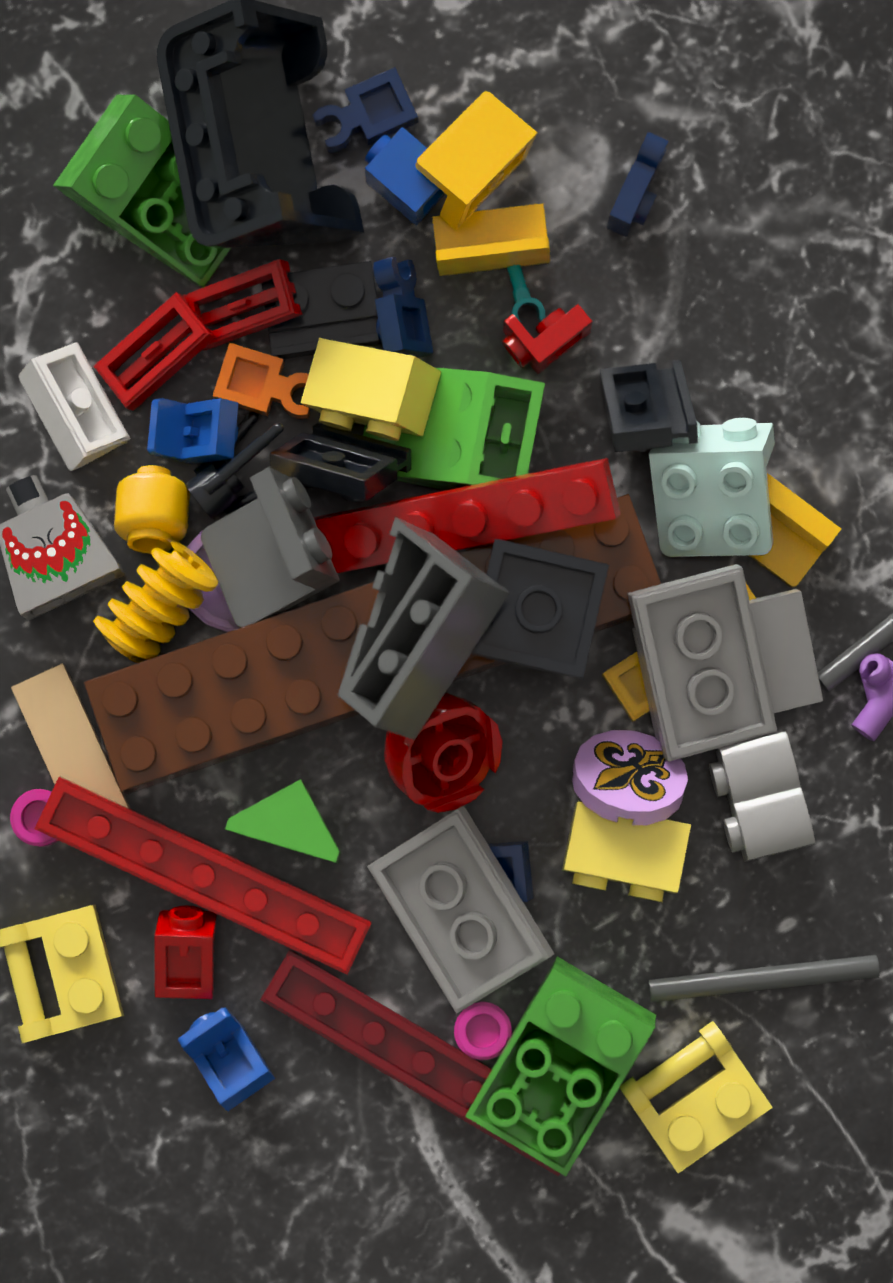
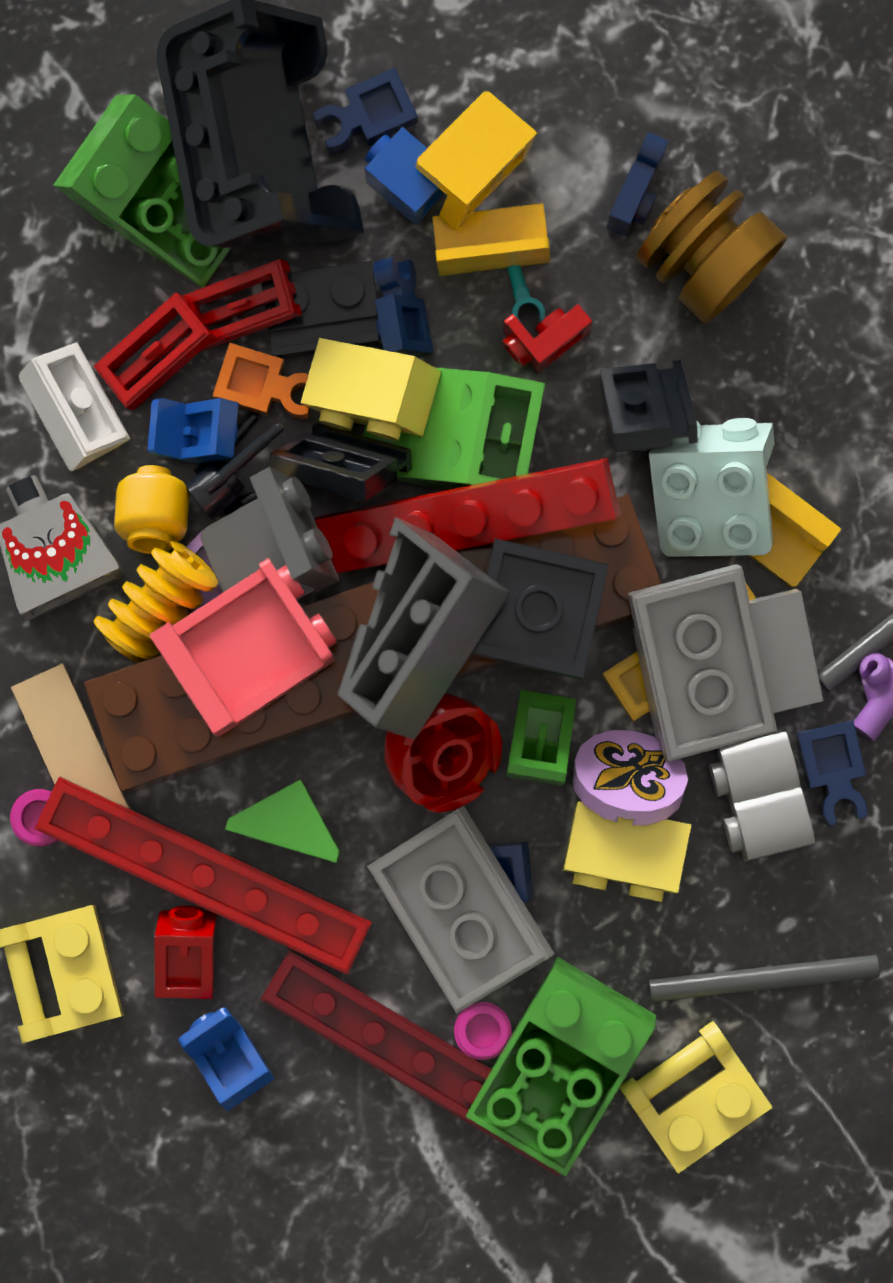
(246, 647): none -> coral panel
(541, 738): none -> bright green slope
(710, 246): none -> pearl gold wheel
(832, 760): none -> dark blue plate

